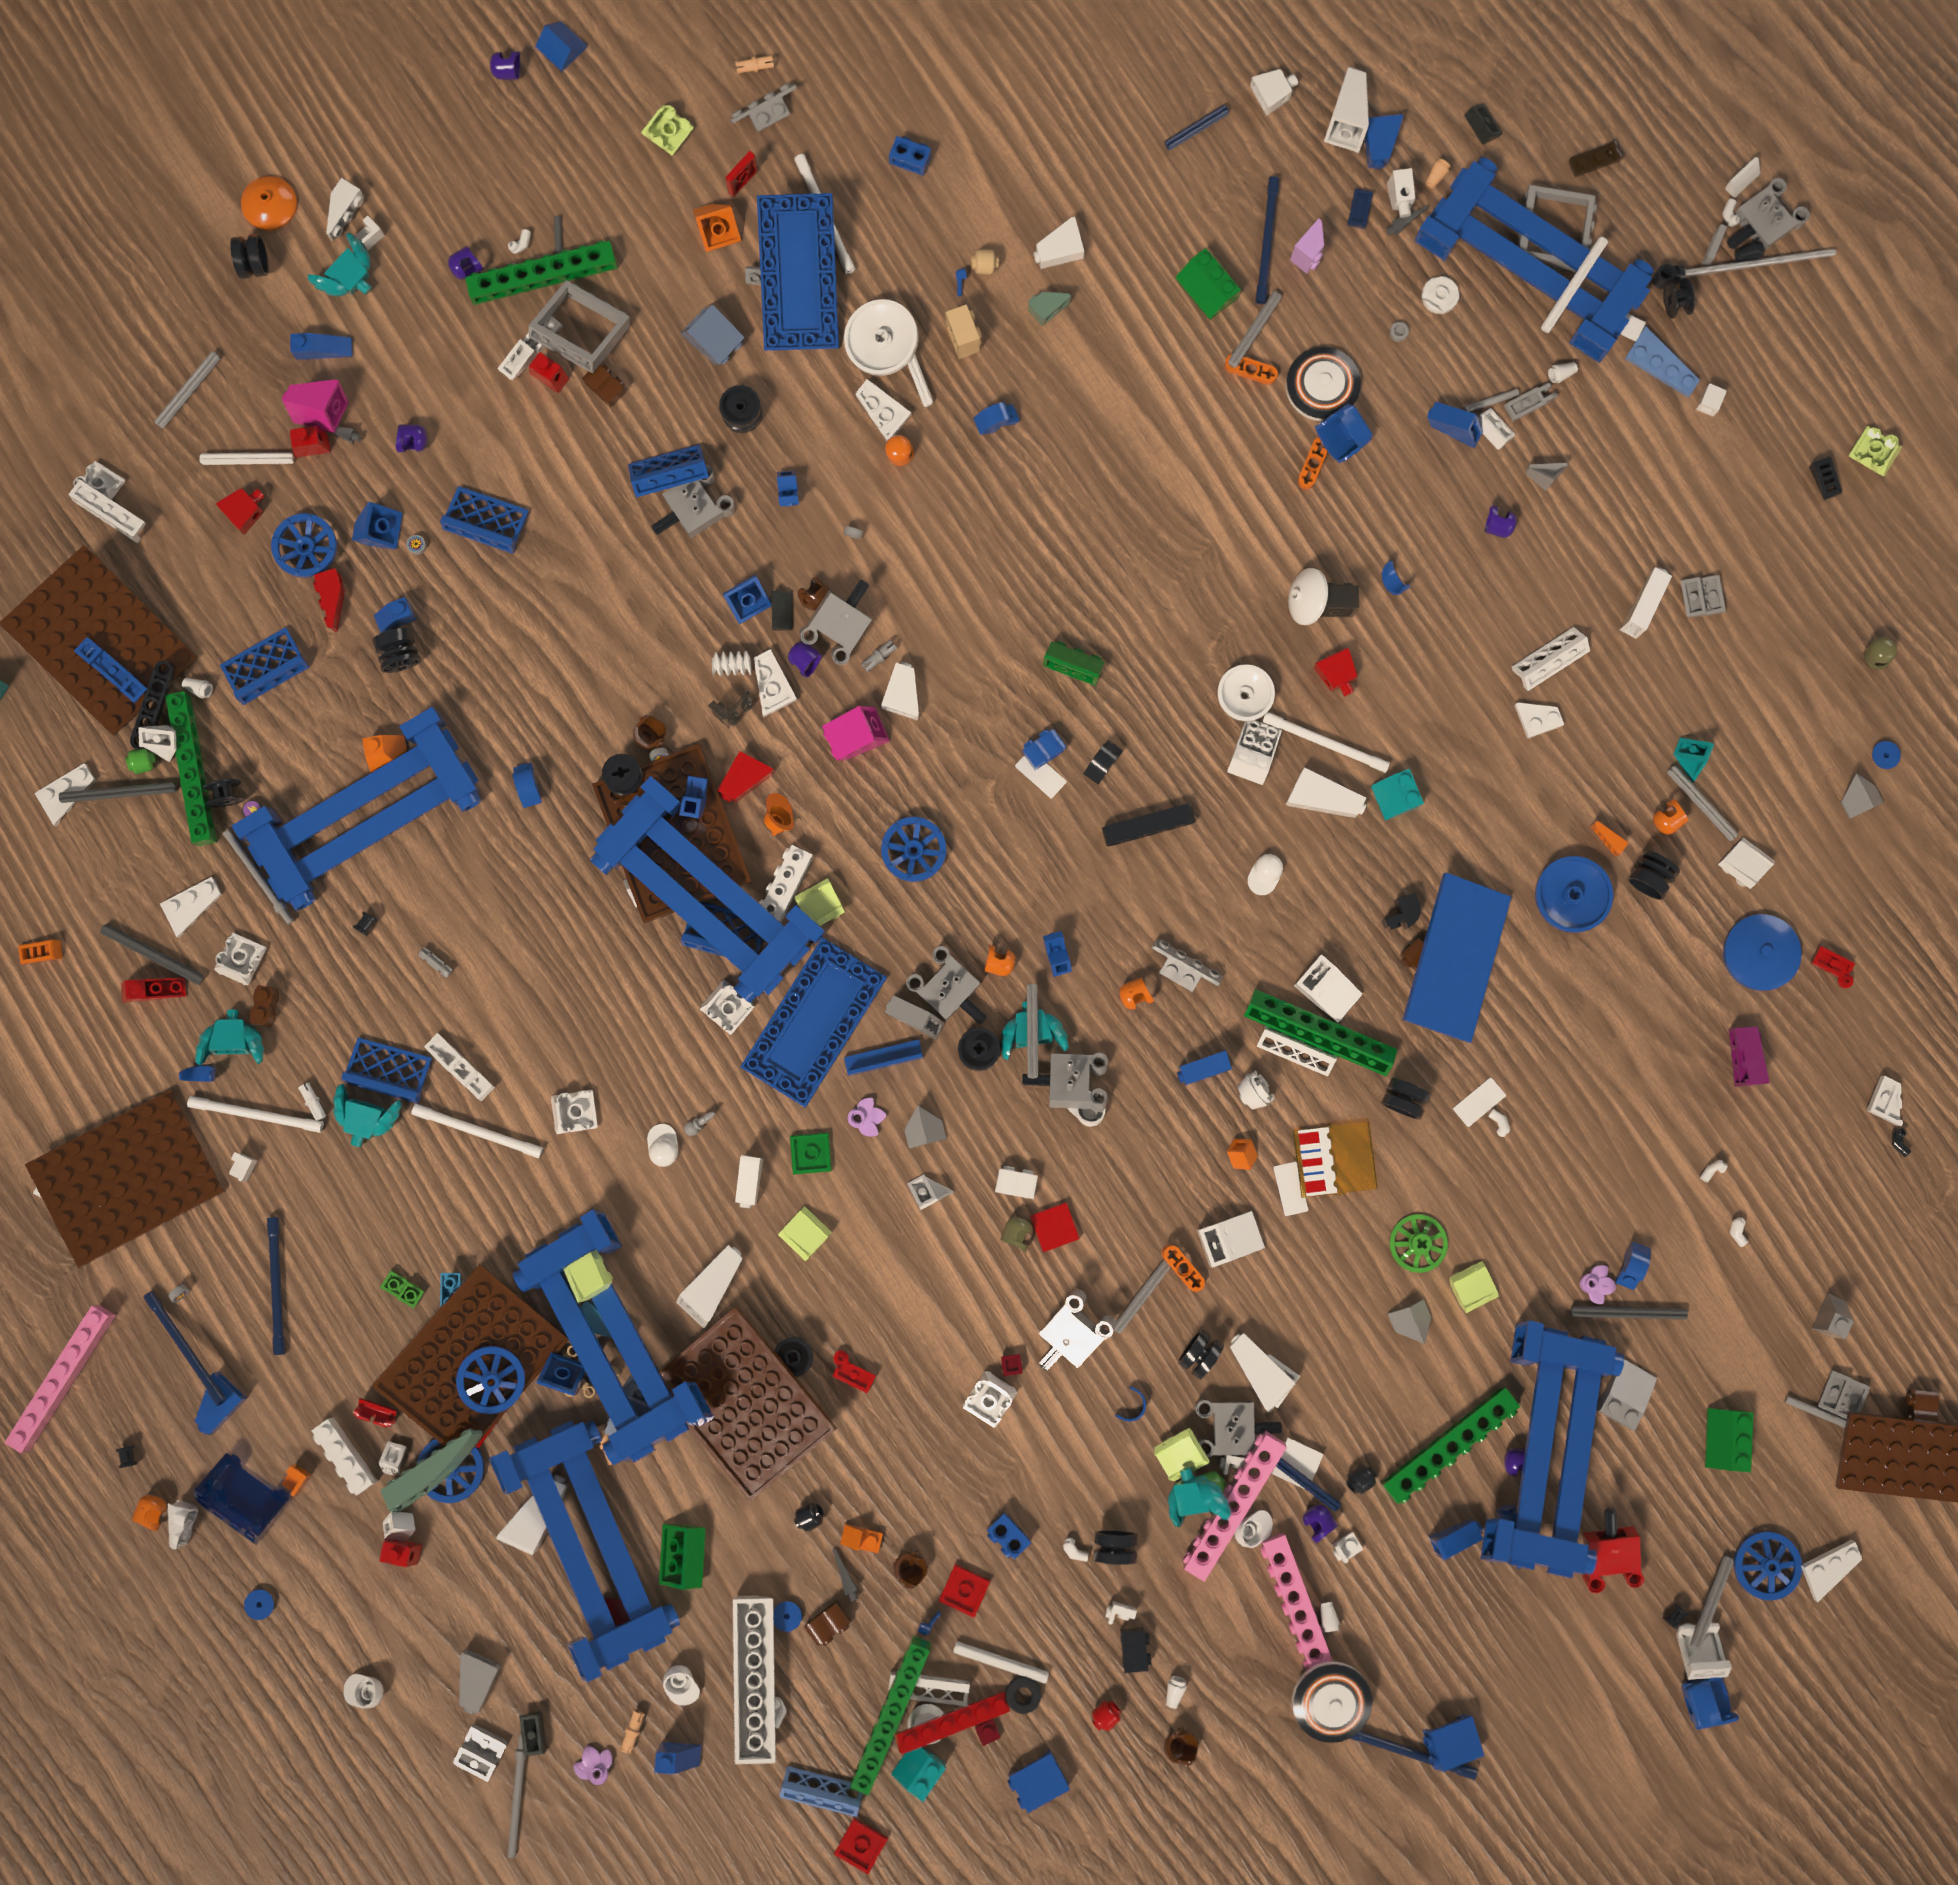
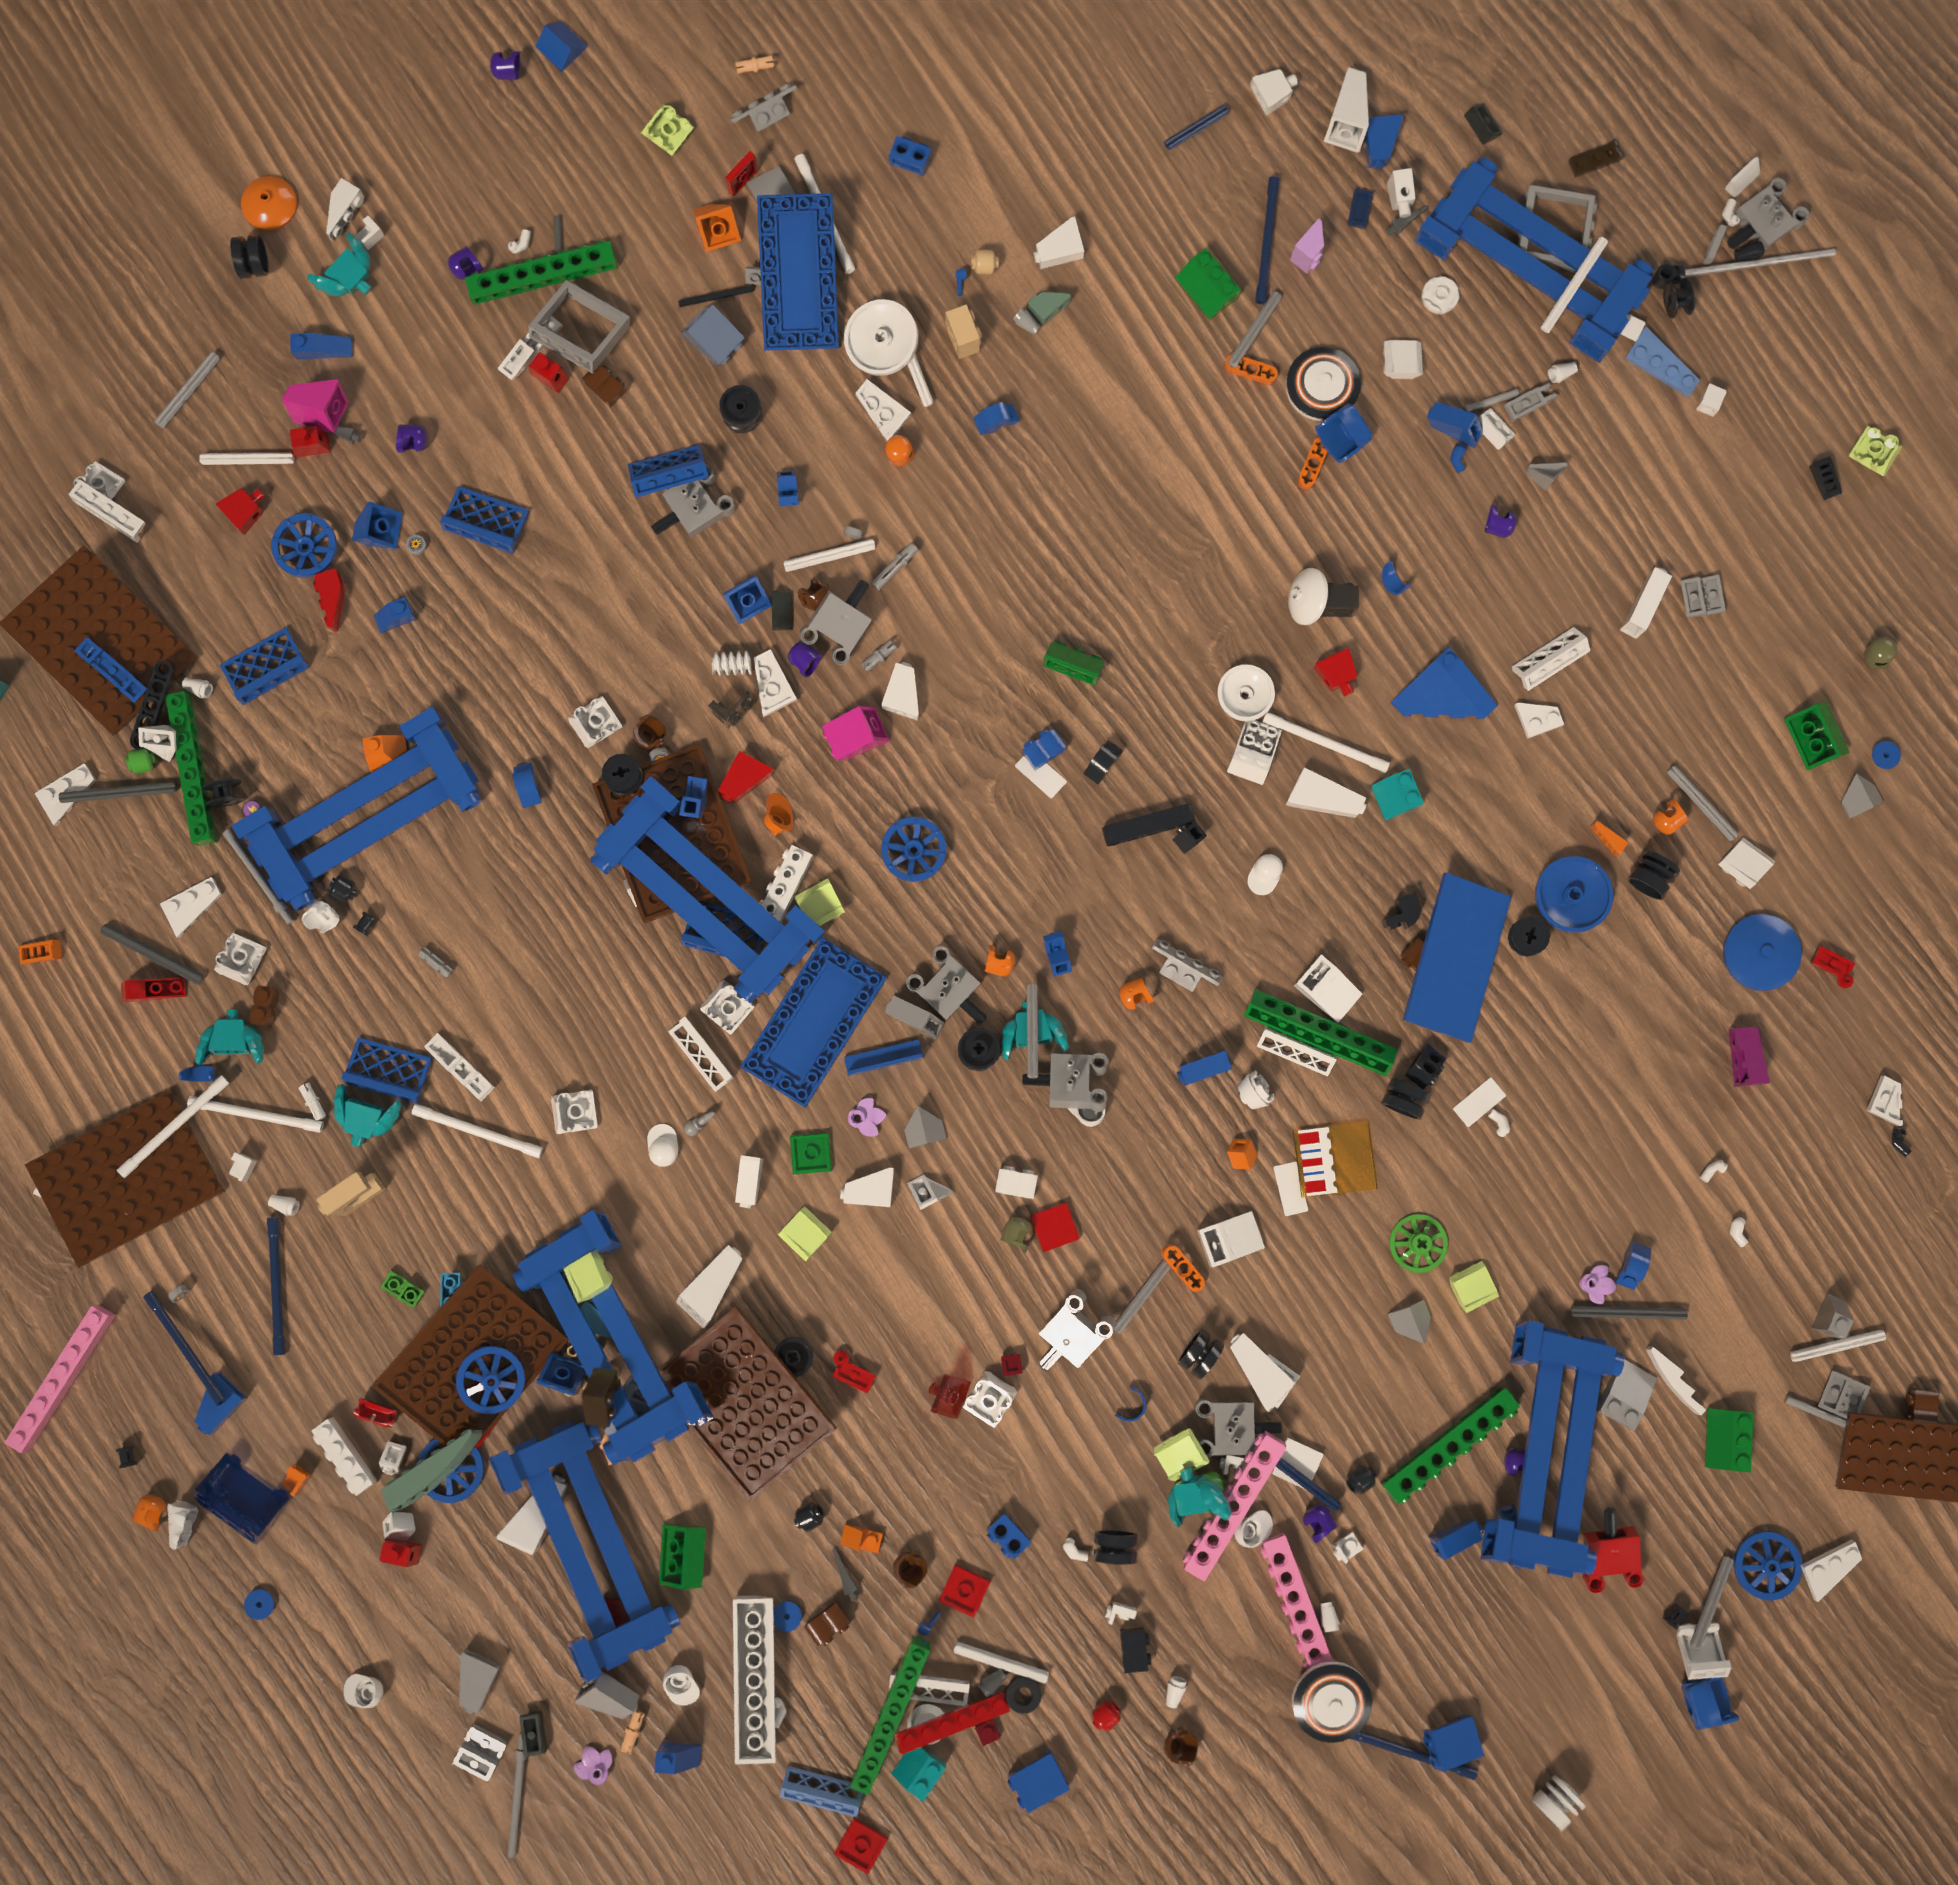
(133, 1162): none -> white piece
(285, 1205): none -> white cone
(320, 916): none -> white hair
(341, 889): none -> black head
(350, 1194): none -> tan arch
(396, 650): black wheel -> none
(594, 722): none -> white slope
(599, 1397): none -> dark brown brick
(608, 1697): none -> light grey slope
(703, 1046): none -> white fence
(715, 296): none -> black bar
(770, 183): none -> light grey slope
(829, 555): none -> white axle
(870, 1190): none -> white slope
(910, 550): none -> light grey pin
(949, 1395): none -> clear red tile
(992, 1682): none -> dark grey cone
(1026, 321): none -> light grey cone
(1189, 836): none -> black brick
(1399, 331): light grey tile -> none
(1402, 359): none -> white slope
(1426, 1067): none -> black brick
(1438, 172): light nougat cone -> none
(1445, 689): none -> blue slope
(1456, 456): none -> blue arm
(1539, 934): none -> black piece
(1558, 1802): none -> white wheel
(1671, 1375): none -> white slope
(1692, 756): teal slope -> none
(1816, 735): none -> green slope
(1838, 1345): none -> white axle

